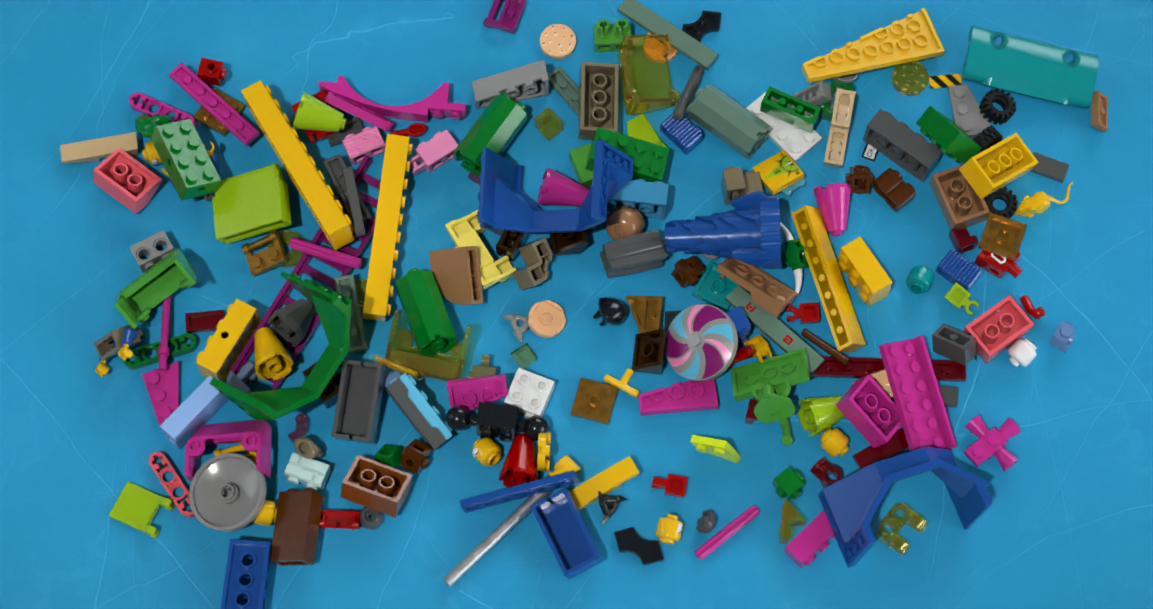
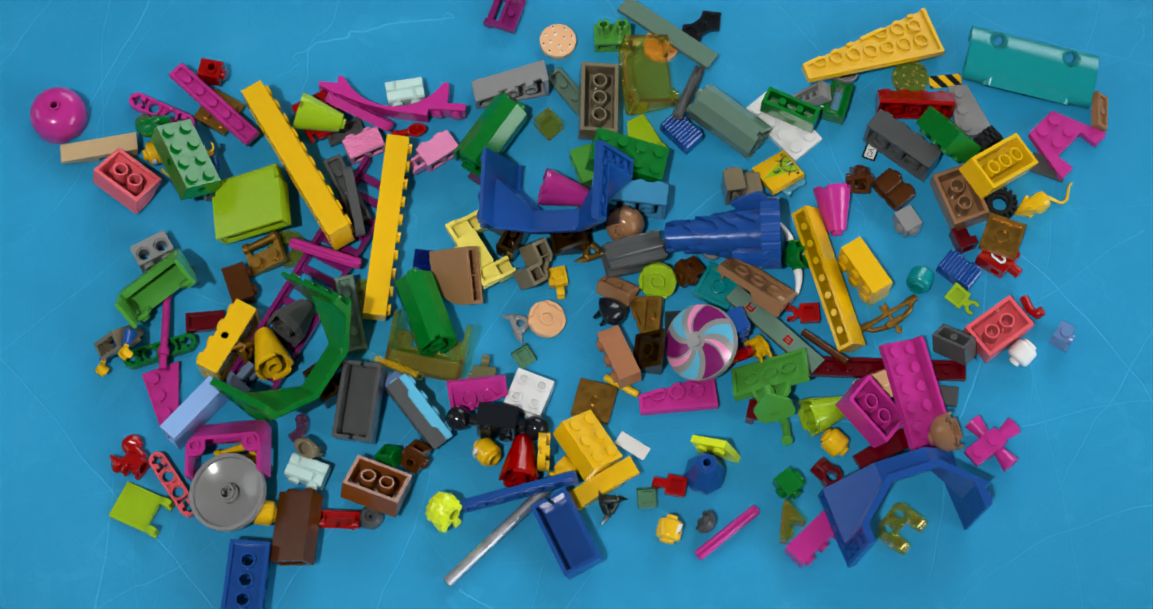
(58, 115): none -> dark pink cylinder
(134, 459): none -> red animal
(238, 283): none -> reddish brown brick
(245, 350): none -> pearl gold piece
(404, 91): none -> light aqua brick
(421, 260): none -> clear blue plate
(443, 510): none -> neon yellow animal
(558, 279): none -> yellow plate
(586, 256): none -> pearl gold piece
(587, 444): none -> yellow brick
(617, 289): none -> medium nougat slope
(618, 357): none -> nougat brick
(632, 445): none -> white sticker
(646, 498): none -> clear green tile
(647, 551): black tile -> none
(657, 280): none -> lime tile
(704, 473): none -> blue cone
(839, 128): tan slope -> none
(867, 326): none -> pearl gold piece
(907, 222): none -> light grey brick
(912, 104): none -> red slope
(945, 432): none -> medium nougat cylinder
(991, 112): black tyre -> none
(1056, 134): none -> dark pink wing

